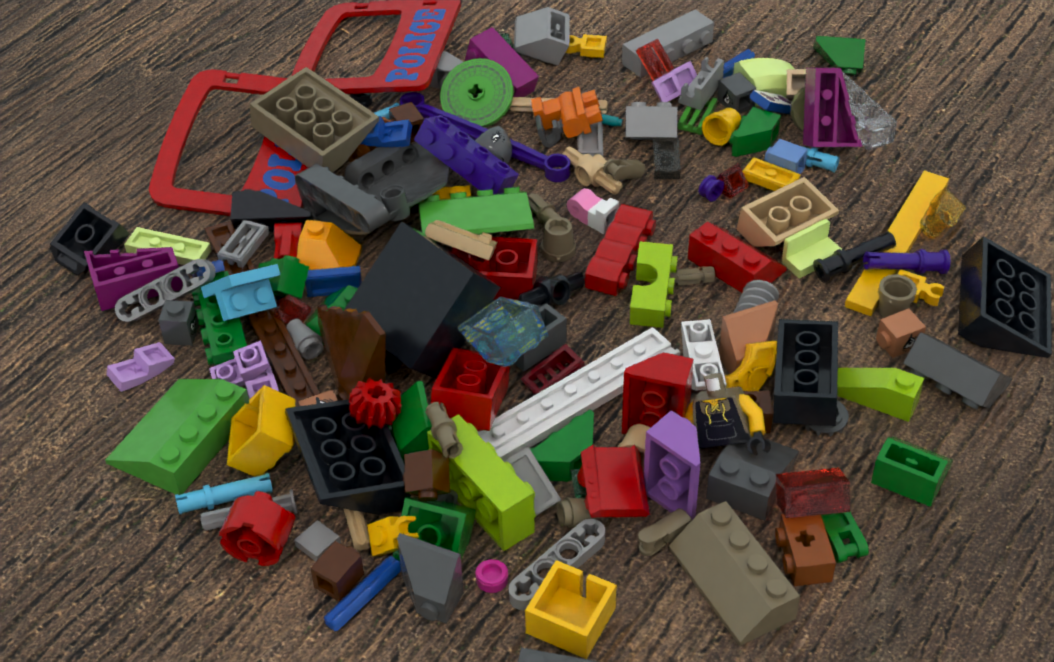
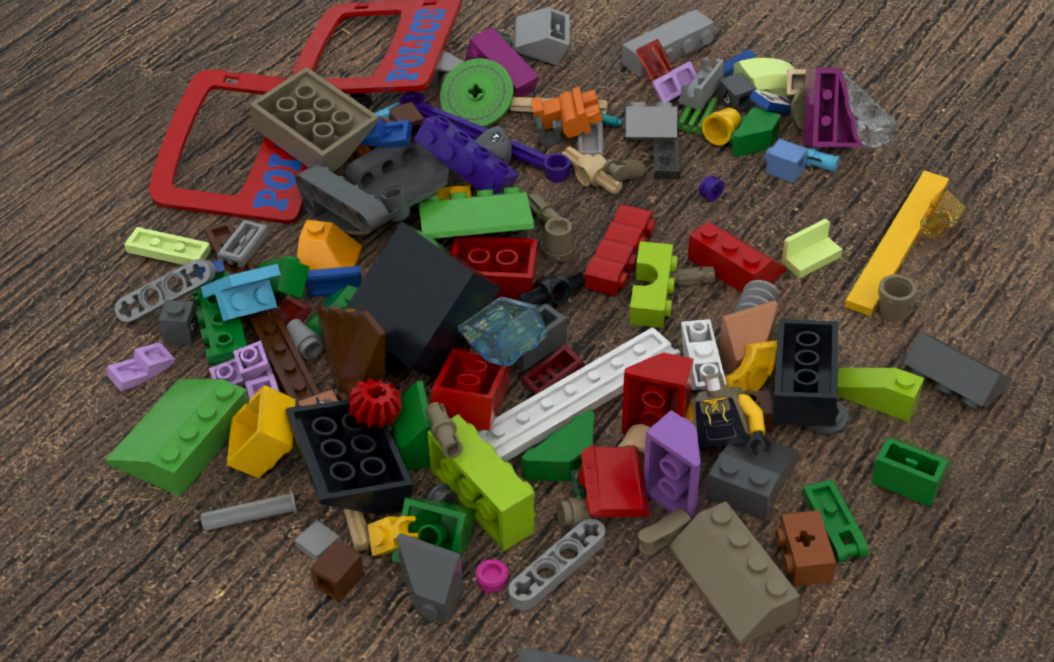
(86, 232): black slope -> none
(123, 273): magenta wedge -> none
(222, 493): medium azure pin -> none
(256, 529): red brick -> none
(264, 210): black slope -> none
(286, 239): red piece -> none
(362, 593): blue axle -> none
(426, 474): reddish brown brick -> none
(461, 239): tan container -> none
(529, 470): light grey tile -> none
(565, 617): yellow piece -> none
(588, 46): yellow plate -> none
(592, 209): leg -> none
(733, 180): clear red slope -> none
(768, 174): yellow plate -> none
(784, 213): tan slope -> none
(813, 492): clear red piece -> none
(841, 52): green slope -> none
(843, 260): black pin -> none
(899, 332): nougat brick -> none
(919, 261): dark purple pin -> none
(929, 292): yellow plate -> none
(1004, 301): black slope -> none

